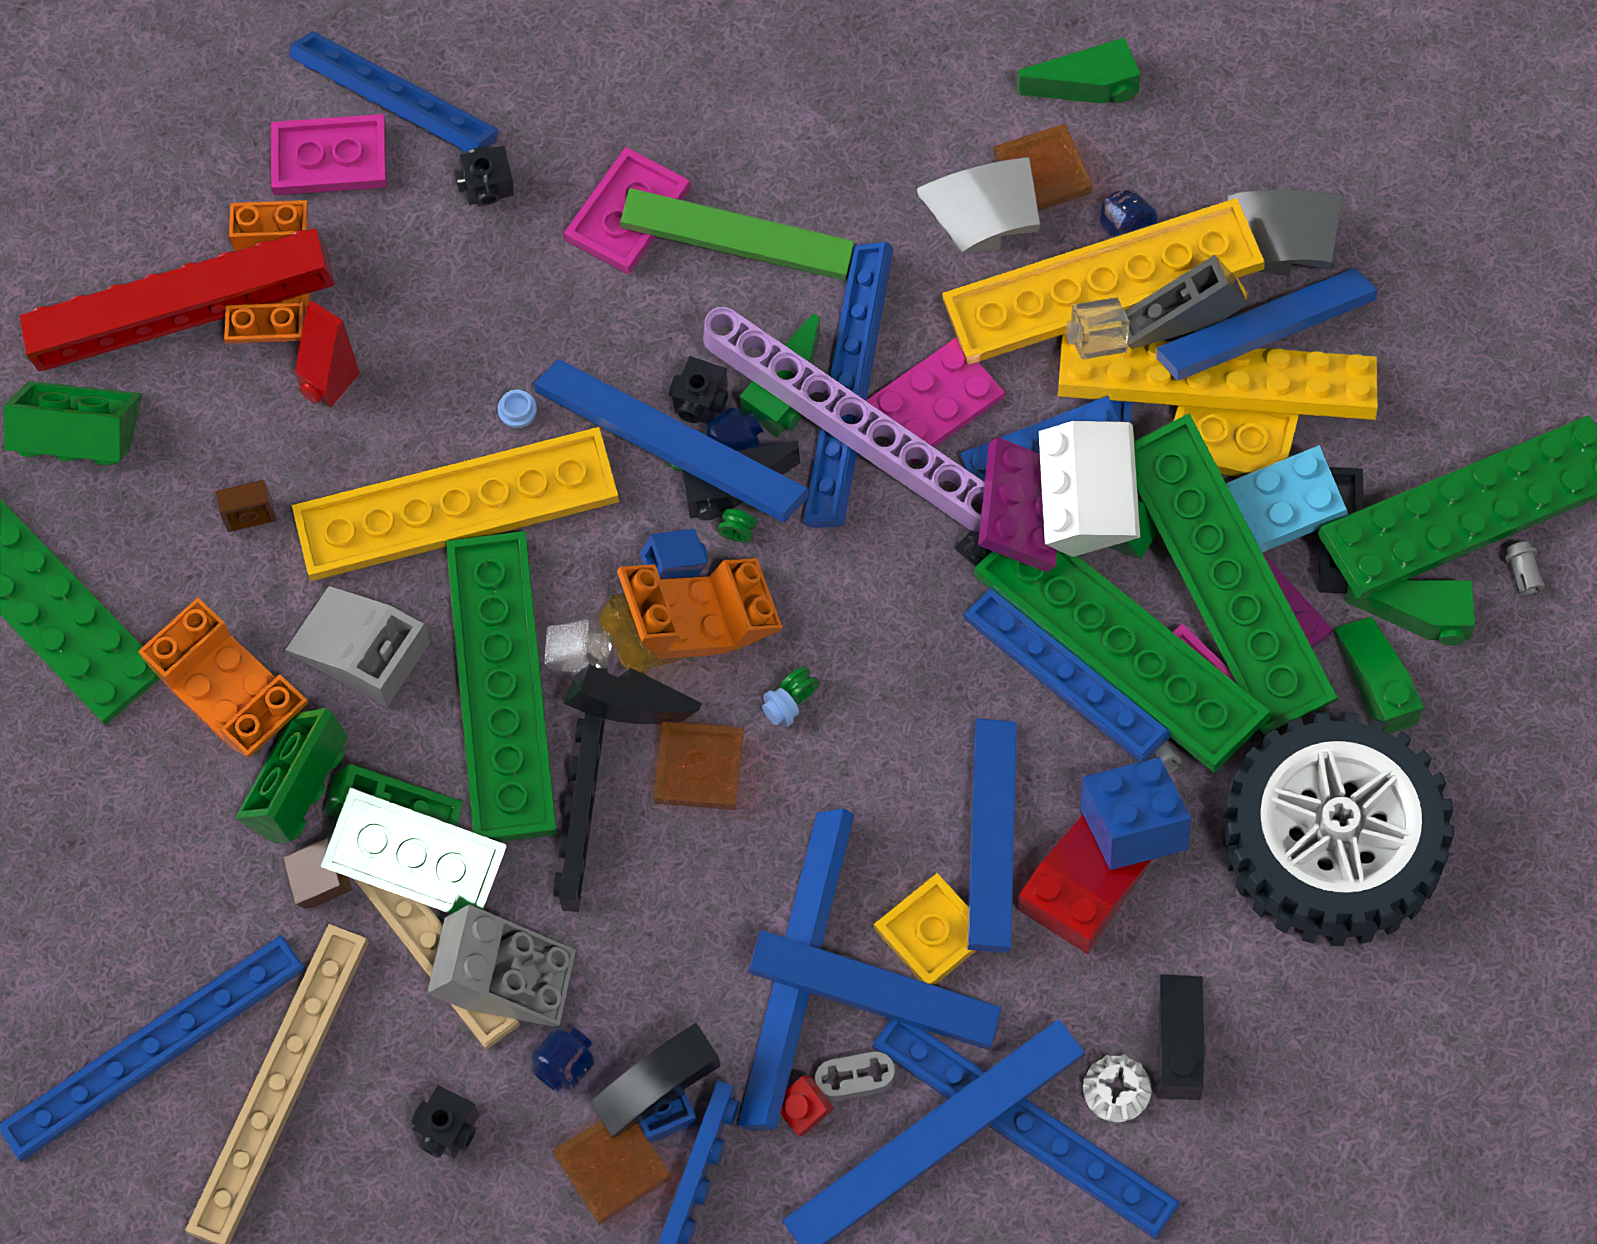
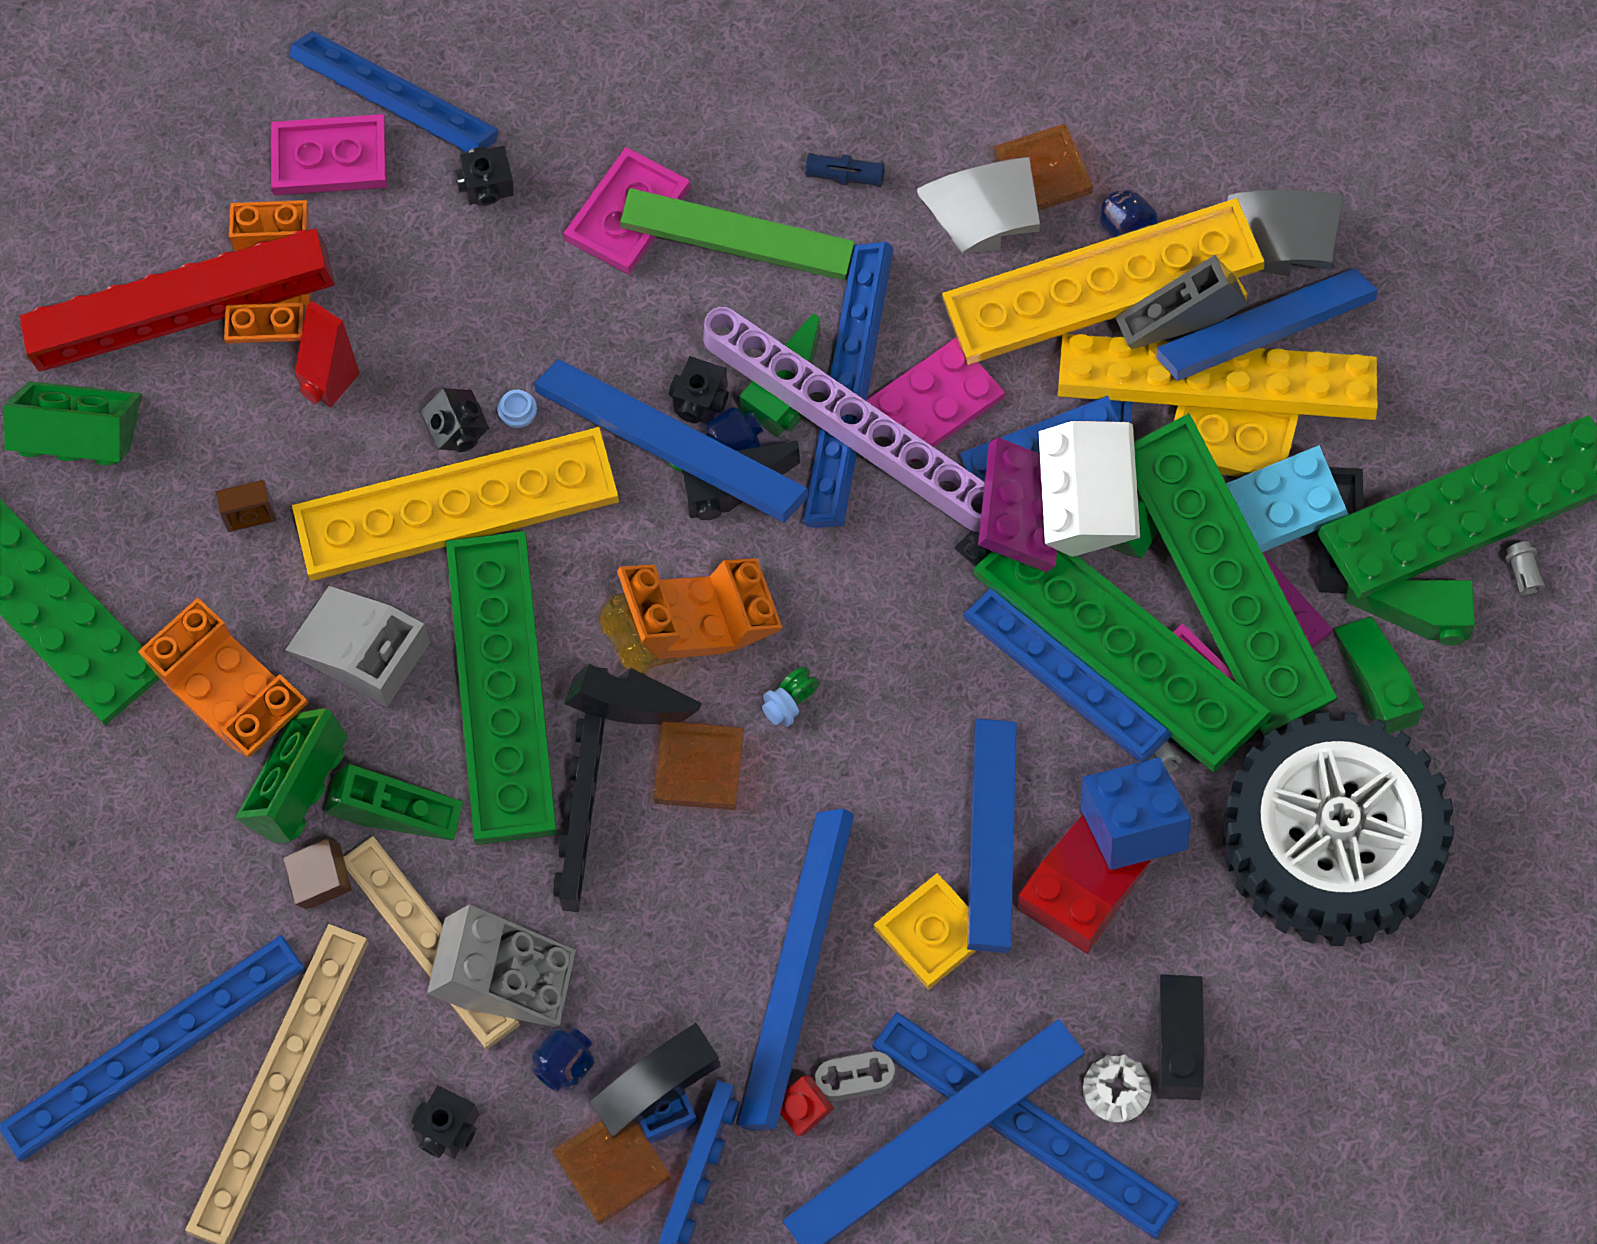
(412, 853): plate -> none
(455, 420): none -> black brick
(575, 646): clear brick -> none
(675, 554): blue brick -> none
(737, 525): green bush -> none
(819, 165): none -> dark blue pin
(874, 990): blue tile -> none
(1090, 75): green slope -> none
(1098, 328): clear brick -> none

